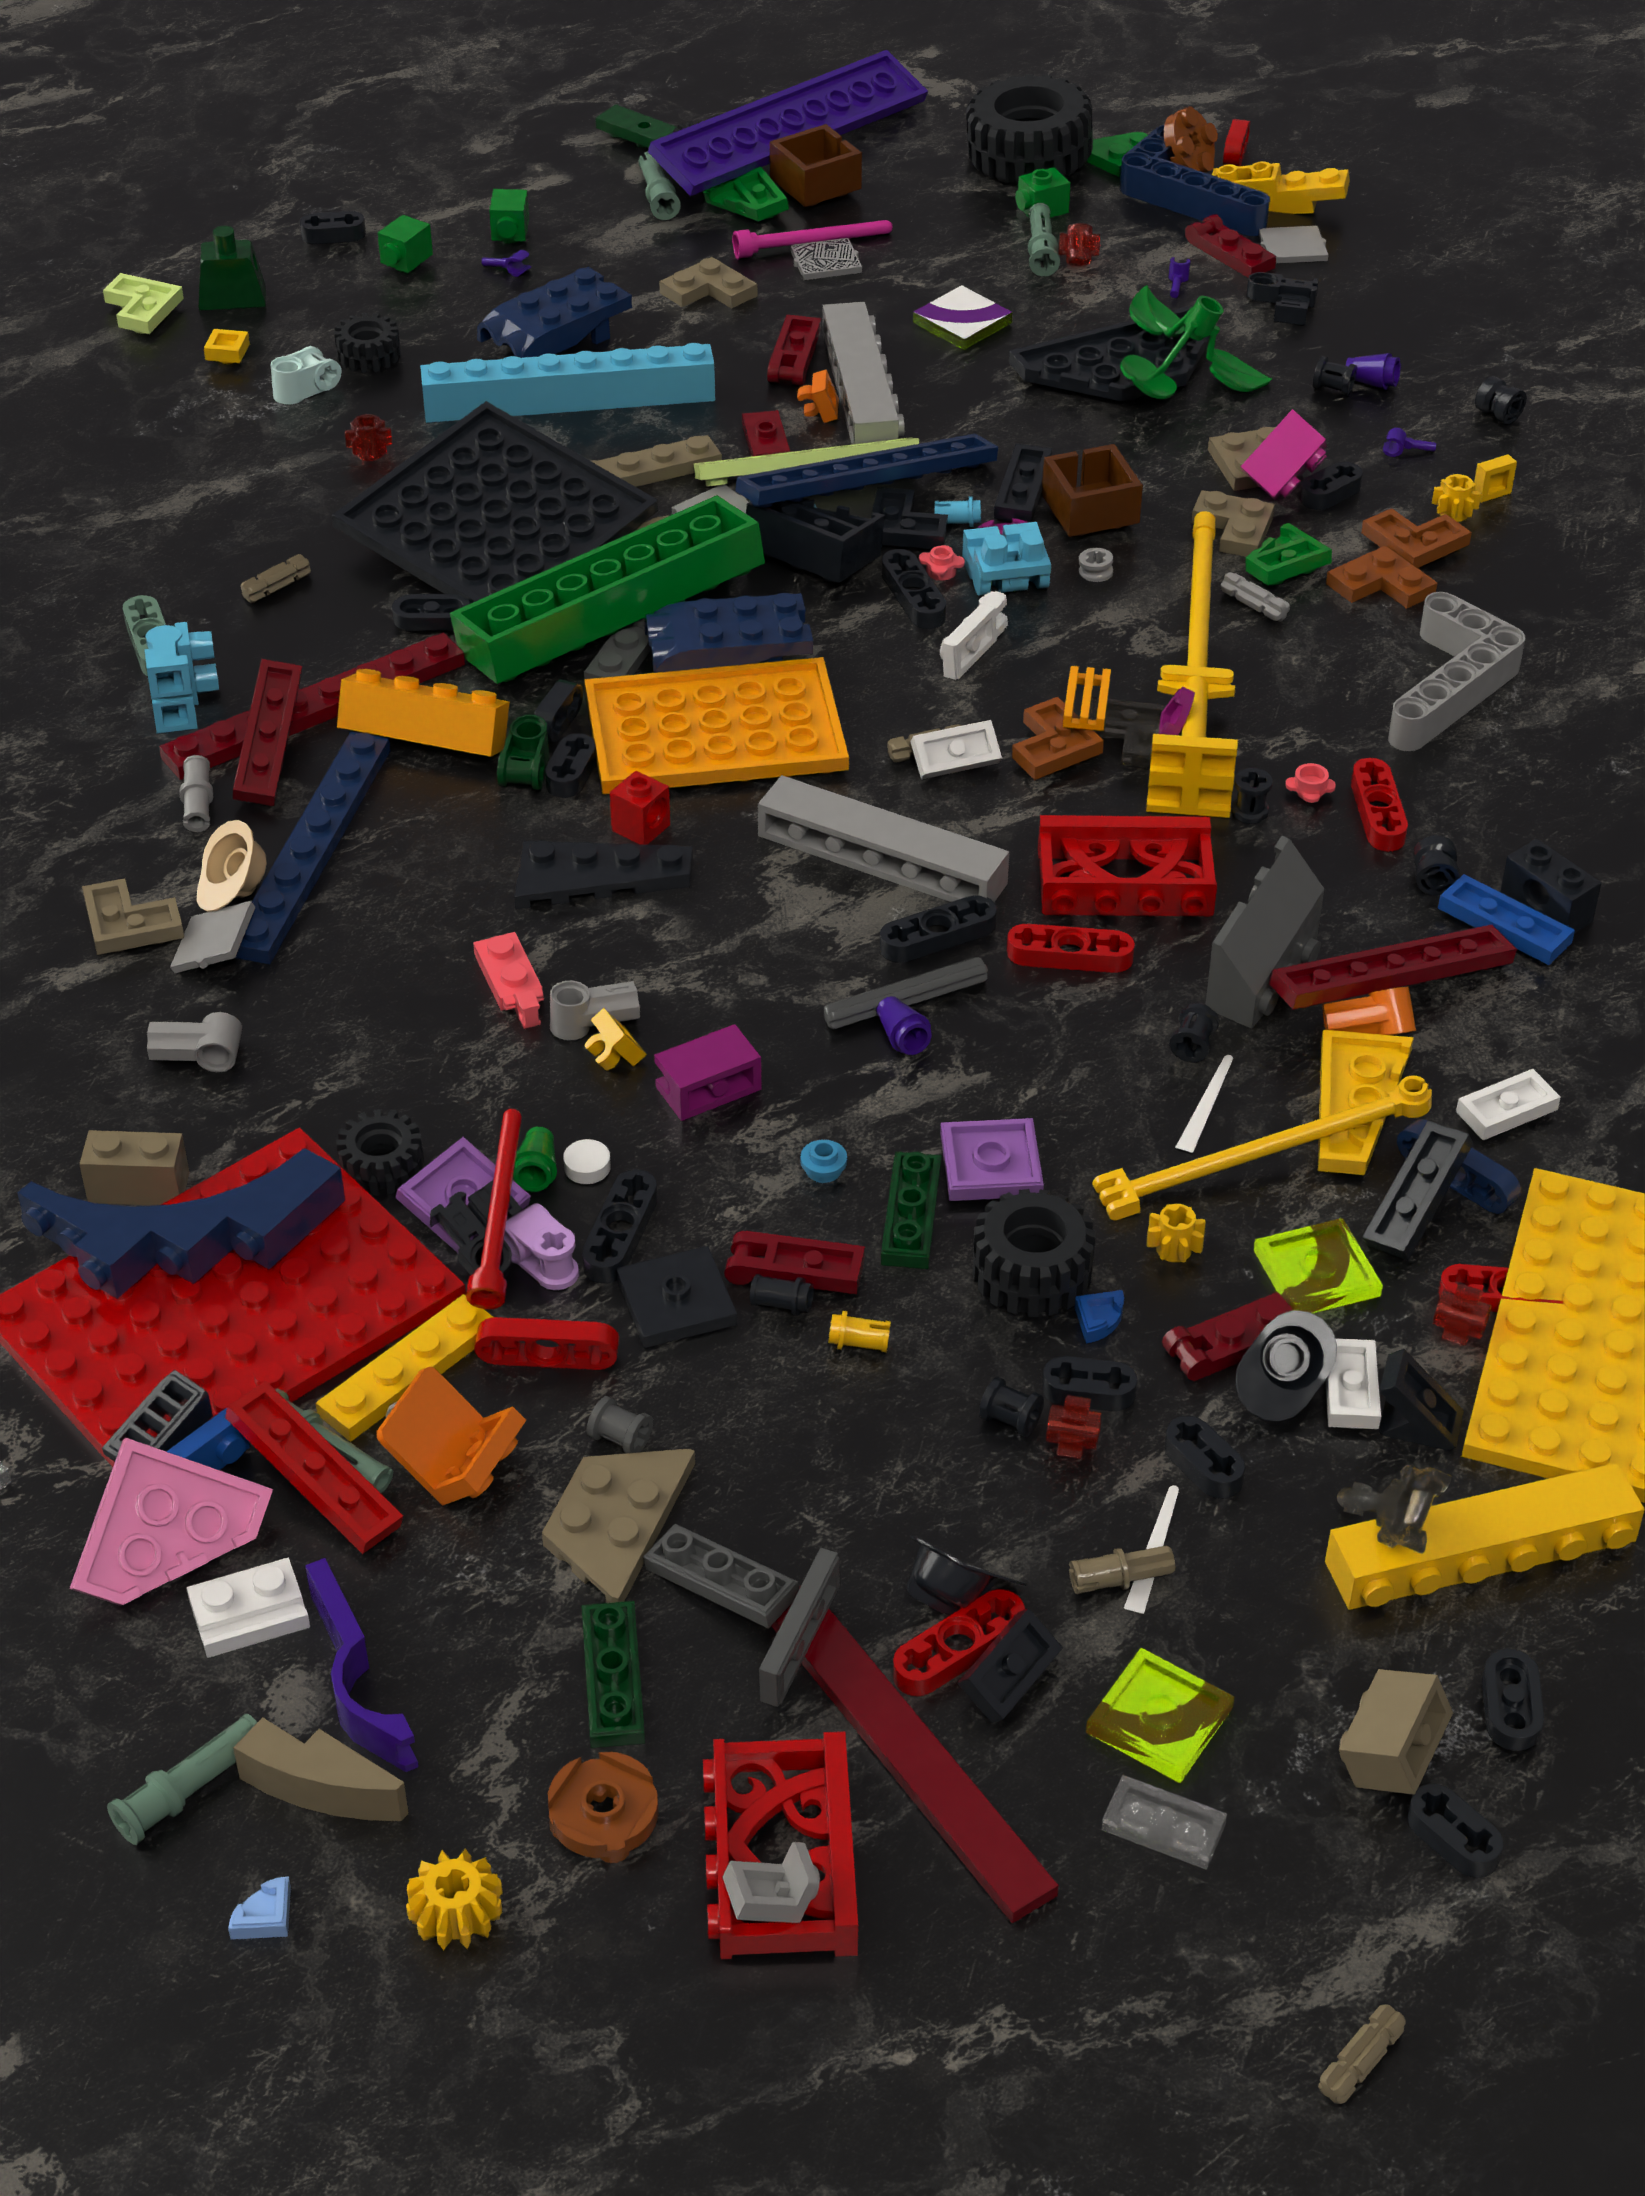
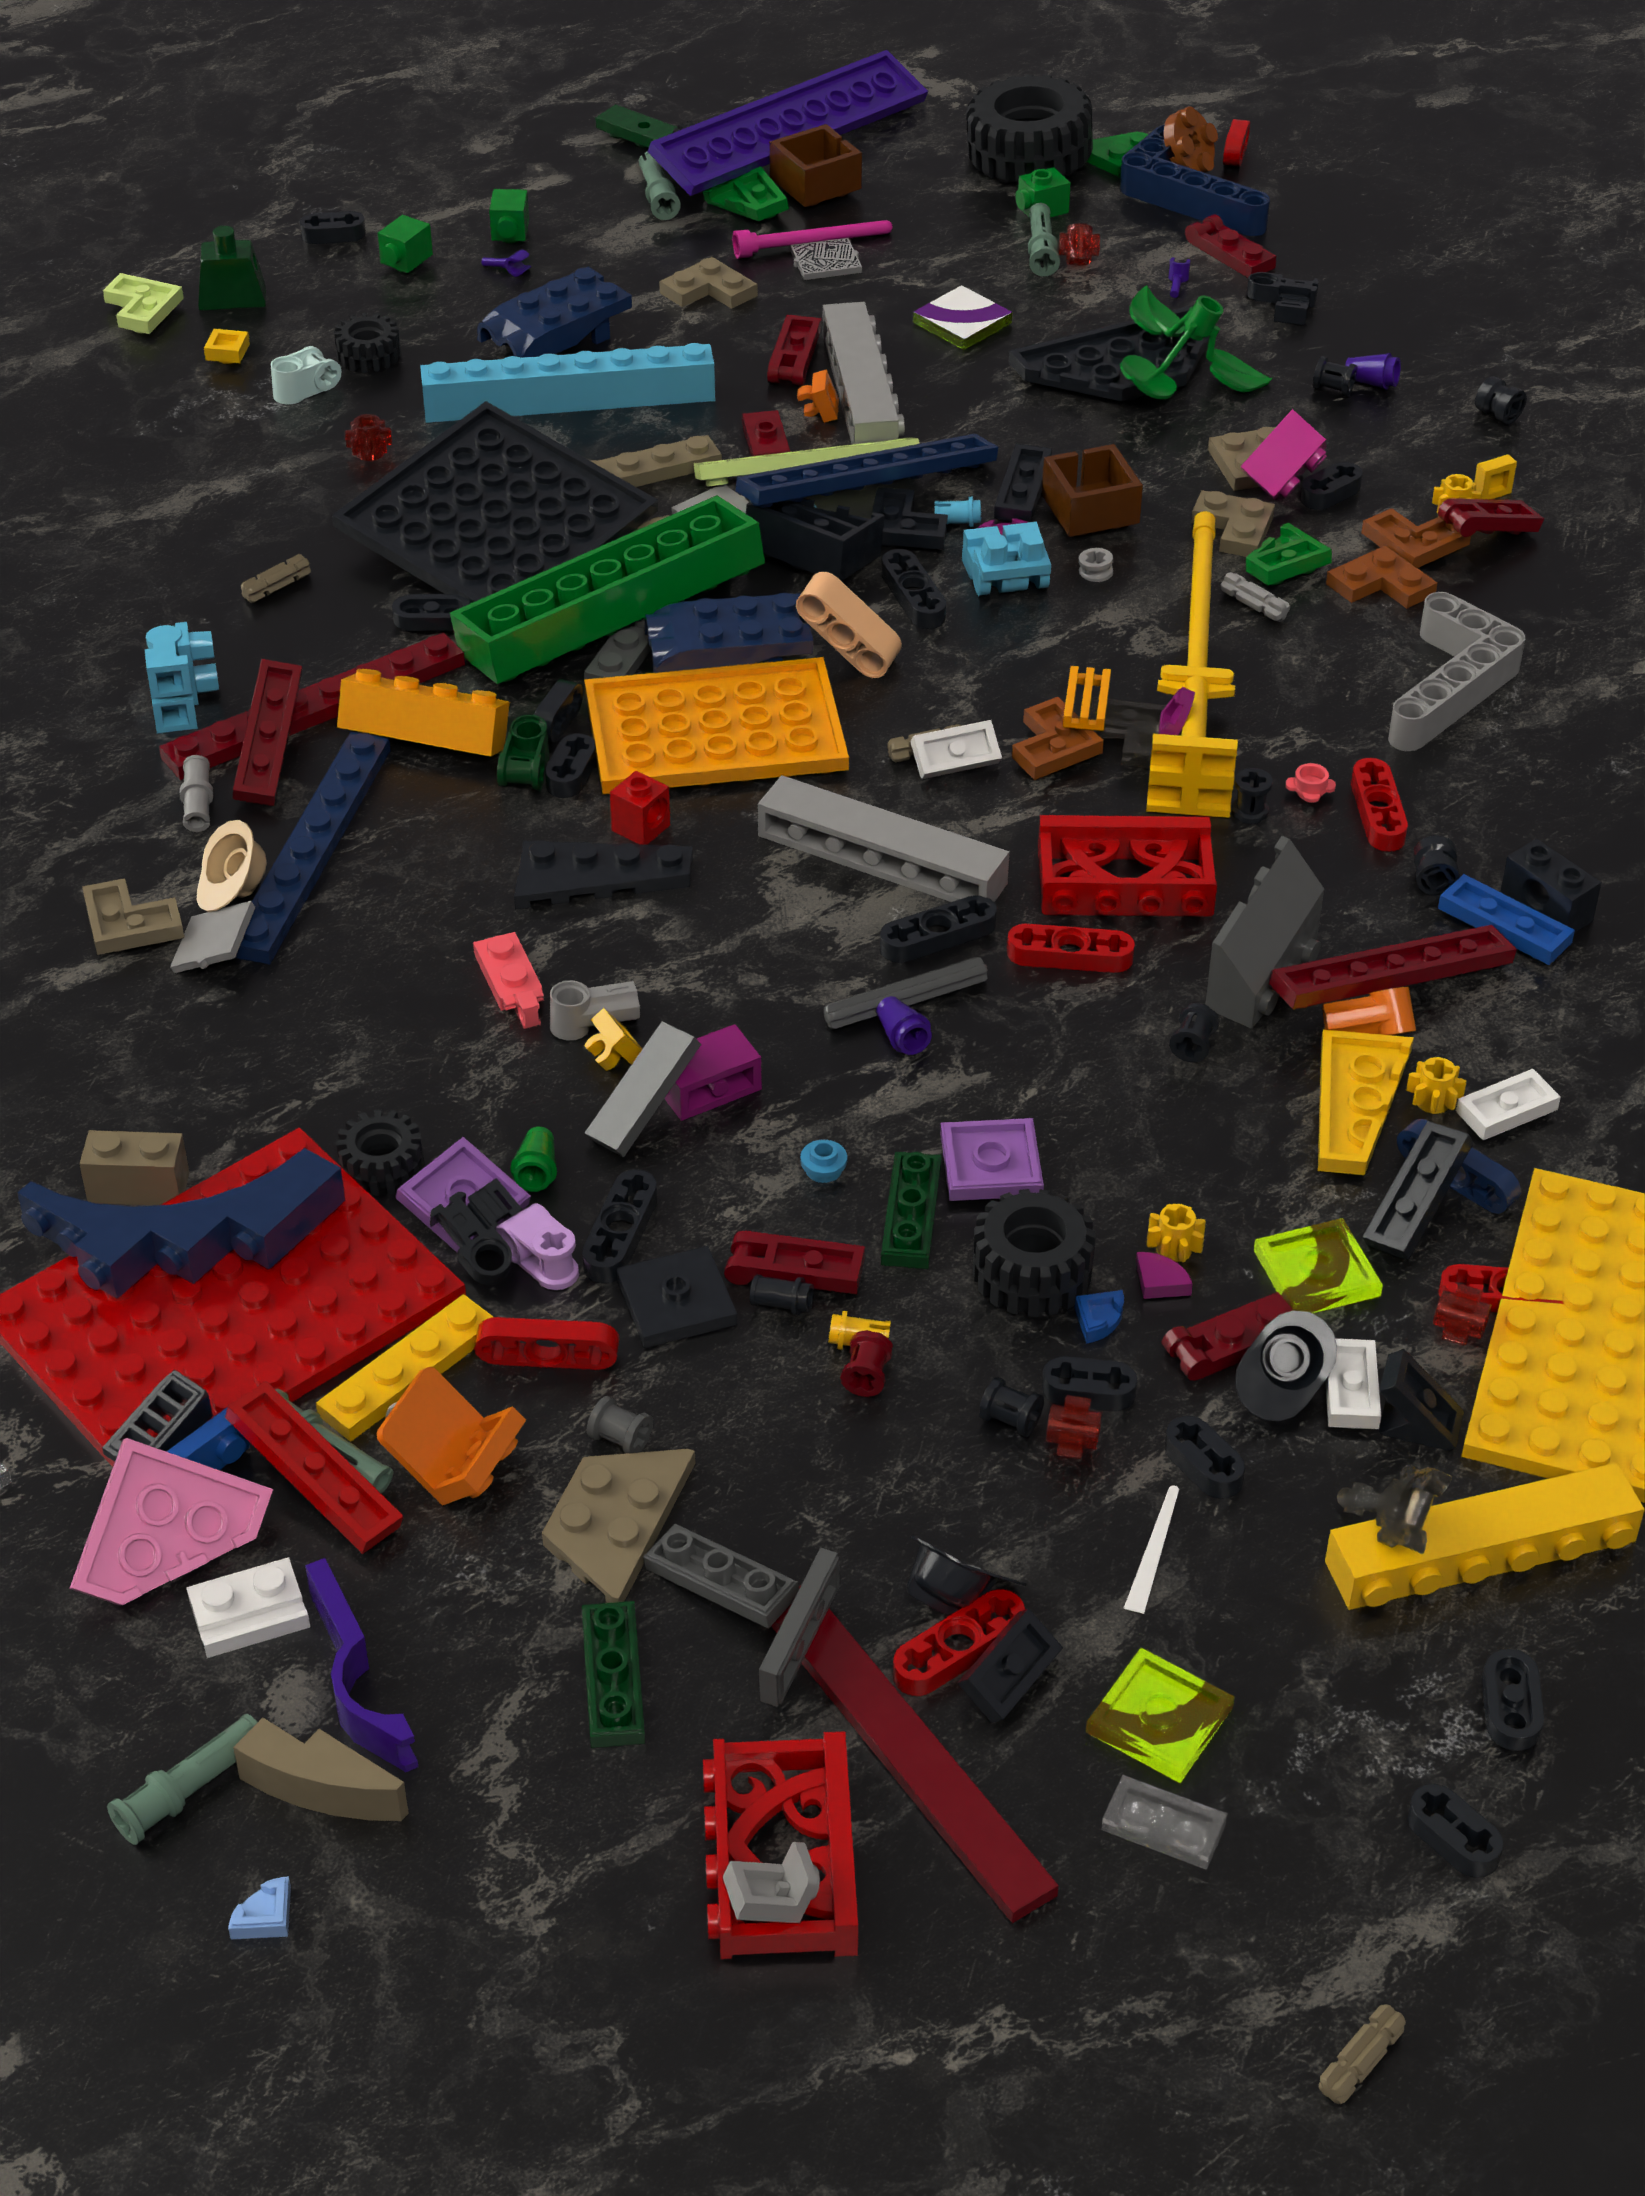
(139, 627): sand green beam -> none
(209, 1043): light grey piece -> none
(454, 1899): yellow gear -> none
(487, 1285): red piece -> none
(586, 1161): white tile -> none
(609, 1833): dark orange plate -> none
(642, 1088): none -> tile
(848, 624): none -> light nougat beam
(865, 1370): none -> dark red bush
(941, 562): coral plate -> none
(974, 635): white hinge -> none
(1120, 1568): dark tan axle -> none
(1122, 1196): yellow hinge -> none
(1161, 1276): none -> magenta tile
(1197, 1122): white sticker -> none
(1291, 192): yellow slope -> none
(1294, 244): light grey piece -> none
(1395, 1731): dark tan brick -> none
(1399, 436): dark purple hand -> none
(1436, 1085): none -> yellow gear
(1489, 516): none -> dark red plate

